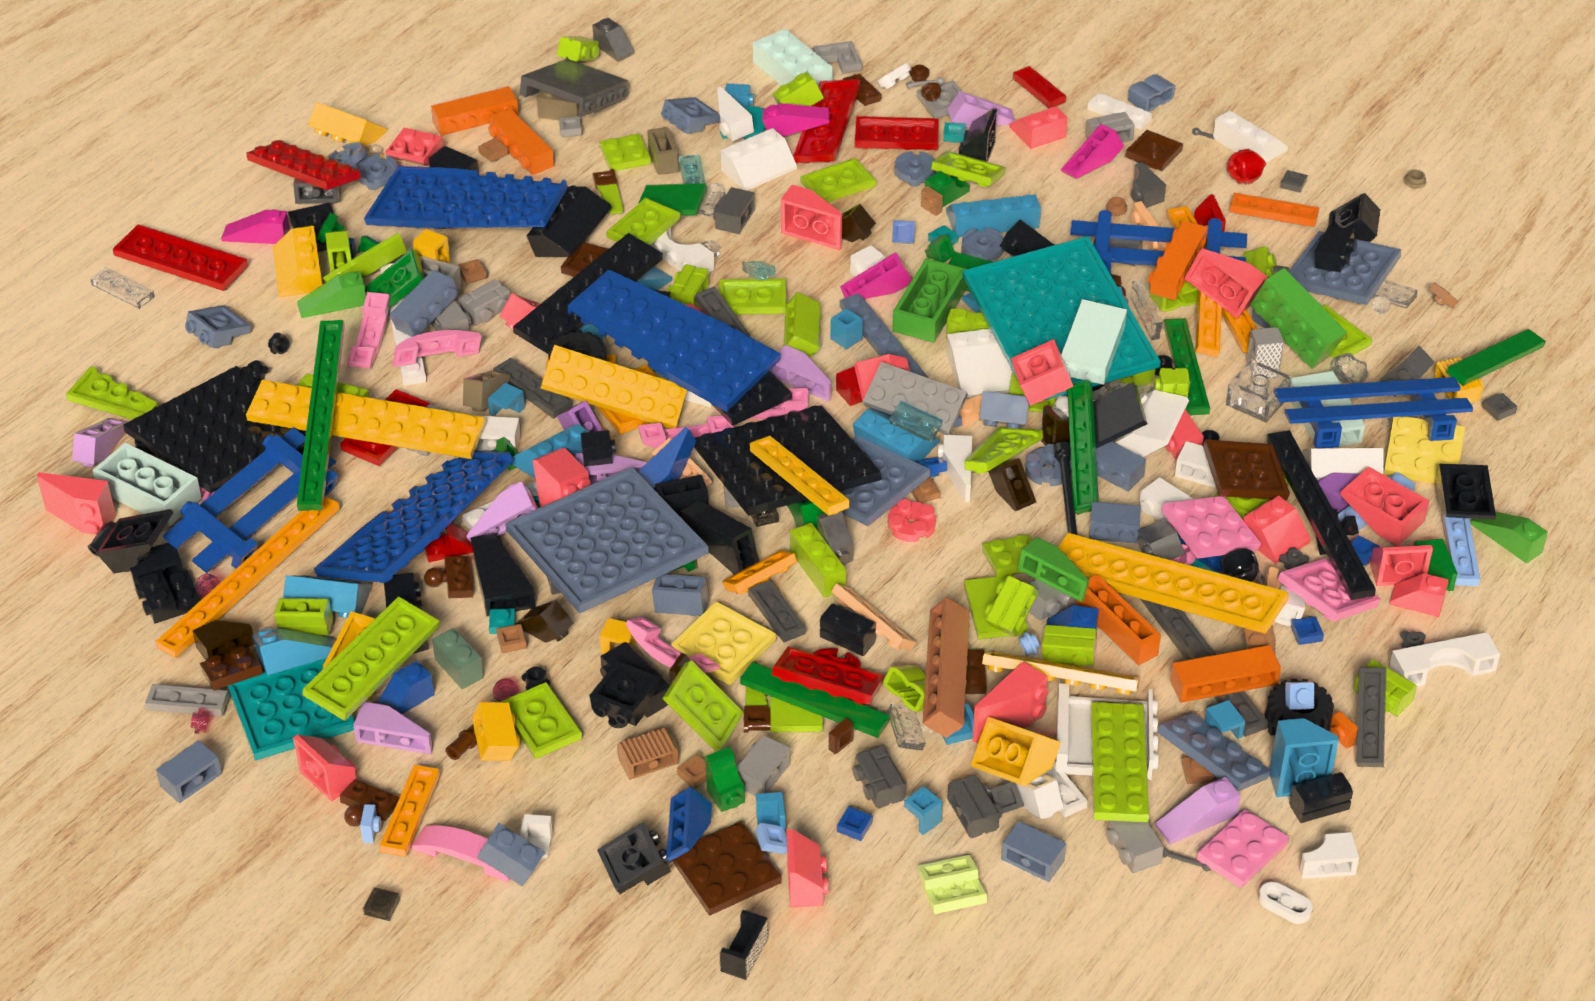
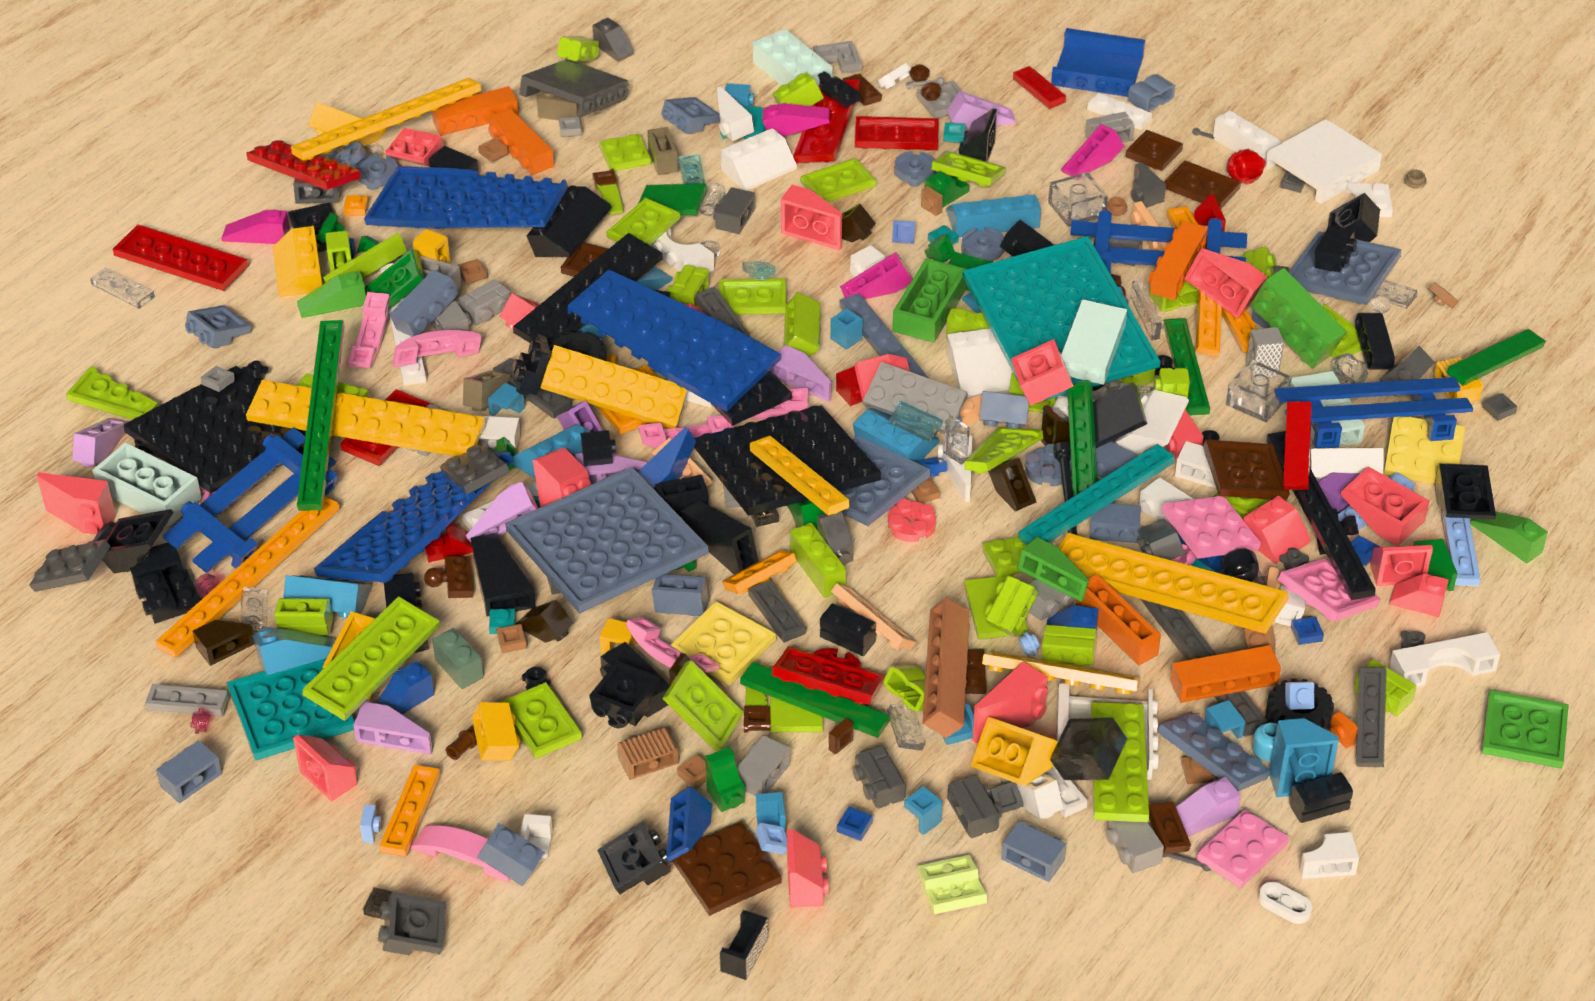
(69, 565): none -> dark grey plate
(217, 378): none -> light grey plate
(230, 667): reddish brown plate -> none
(255, 608): none -> clear plate
(280, 347): black plate -> none
(356, 205): none -> light orange plate
(361, 794): reddish brown plate -> none
(380, 121): none -> yellow plate
(412, 924): none -> dark grey plate
(474, 468): none -> dark grey plate
(505, 689): clear pink plate -> none
(531, 367): none -> black plate
(838, 90): none -> black hinge
(956, 440): none -> clear plate
(1041, 127): coral slope -> none
(1077, 198): none -> clear brick
(1088, 749): none -> clear smoke brick
(1098, 62): none -> blue panel
(1098, 495): none -> teal plate
(1169, 827): none -> reddish brown plate
(1199, 183): none -> reddish brown plate
(1264, 741): none -> medium azure head
(1274, 209): orange plate -> none
(1297, 446): none -> red tile
(1326, 159): none -> white panel
(1374, 341): none -> black beam
(1377, 192): none -> white wing
(1525, 729): none -> bright green plate

